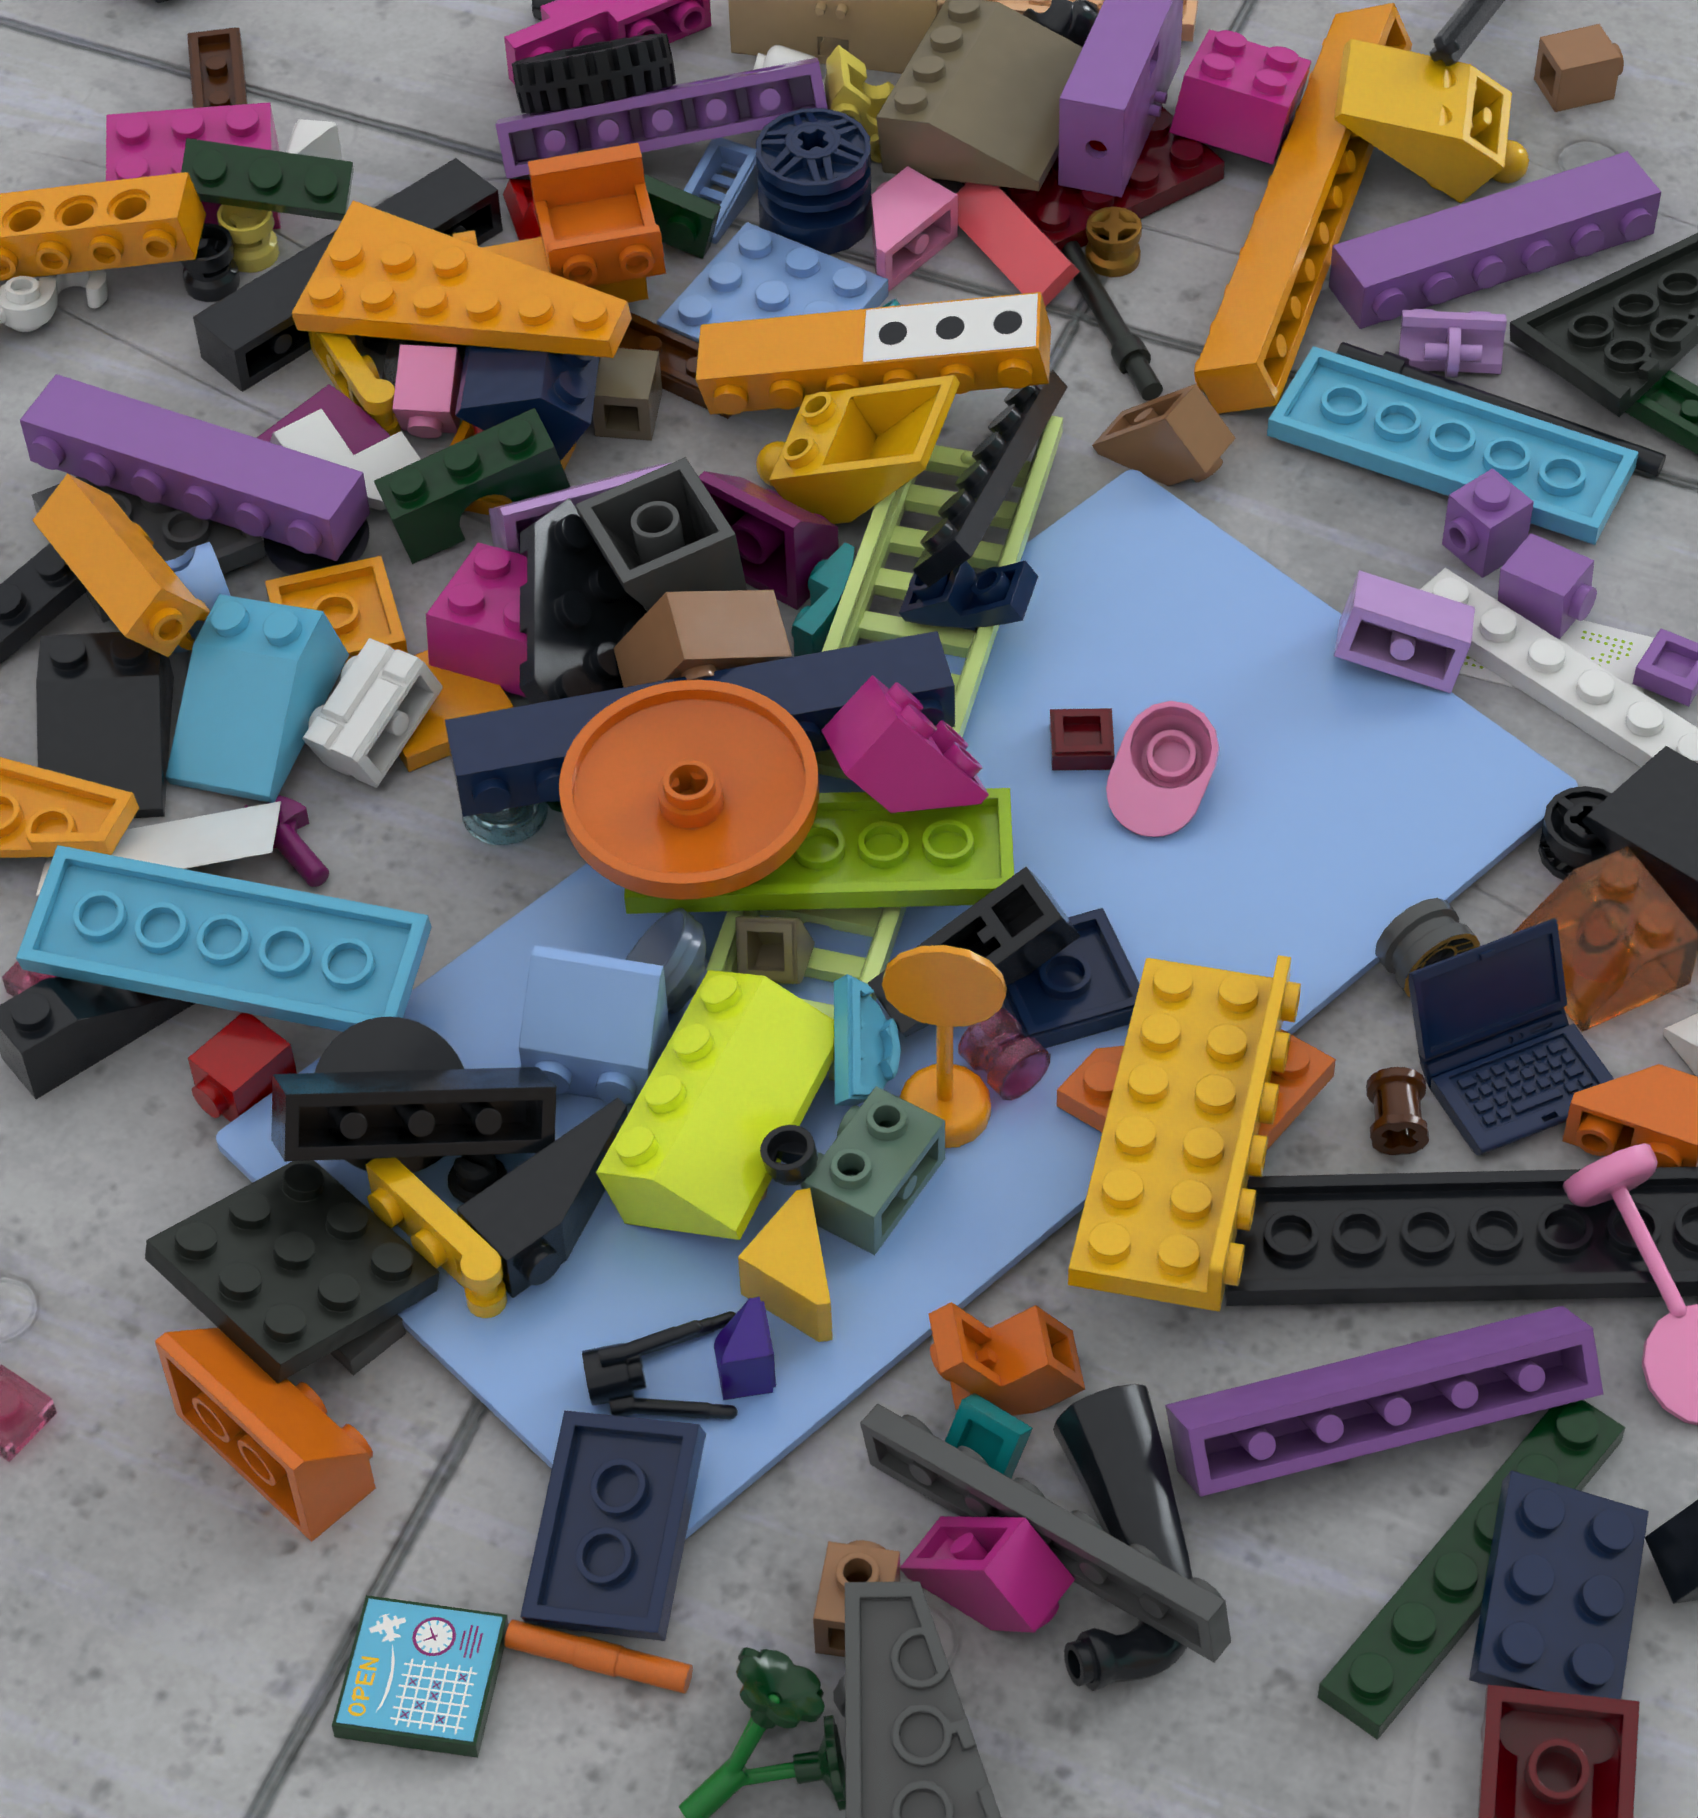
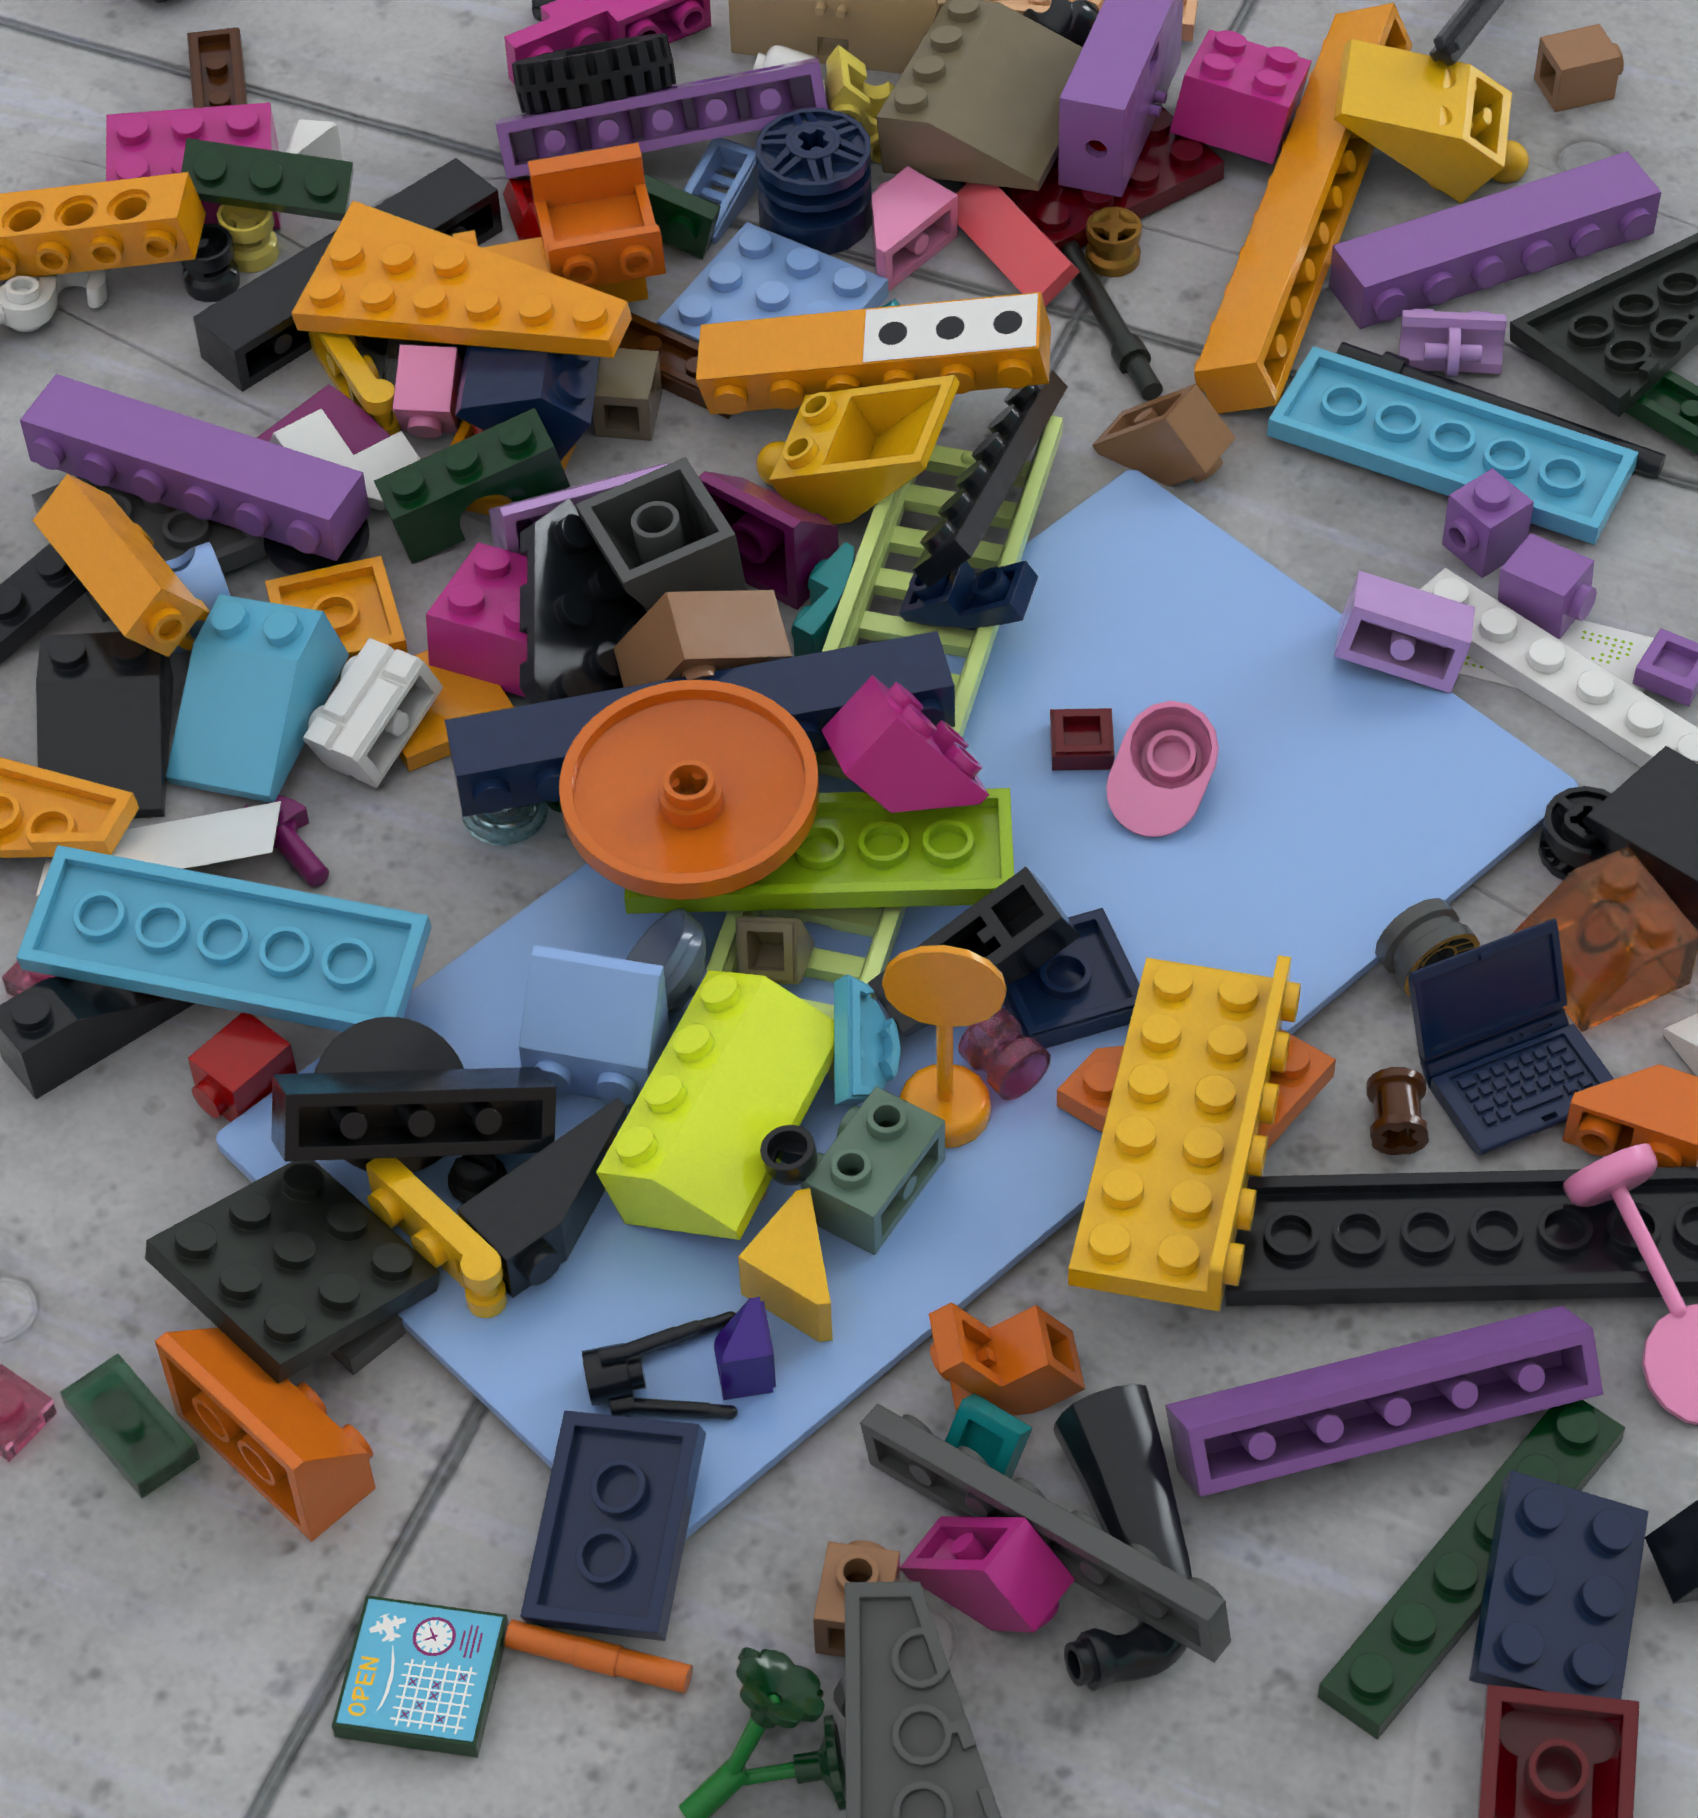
(130, 1425): none -> clear green plate

